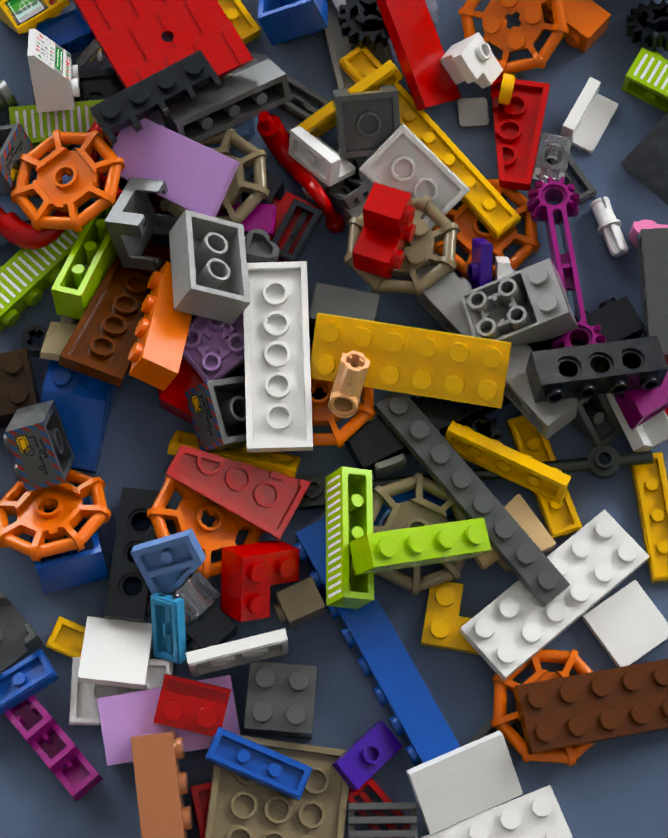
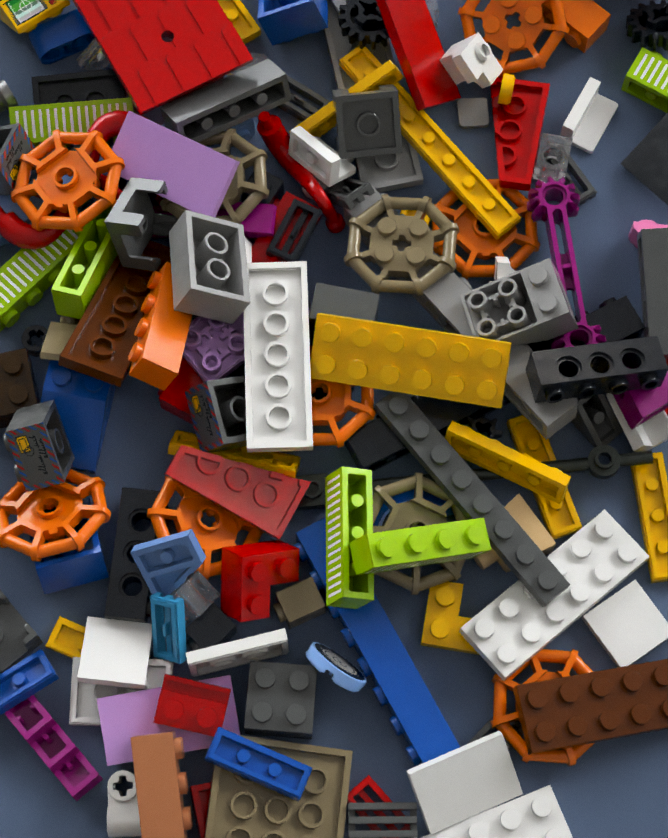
(52, 74): white slope -> none
(122, 810): none -> white piece
(154, 95): black hinge -> none
(260, 248): dark grey tile -> none
(343, 671): none -> light blue tile
(348, 384): light nougat piece -> none
(367, 755): dark purple plate -> none
(386, 229): red brick -> none
(390, 466): light grey piece -> none
(413, 168): white tile -> none
(480, 270): dark purple plate -> none
(609, 227): white axle -> none

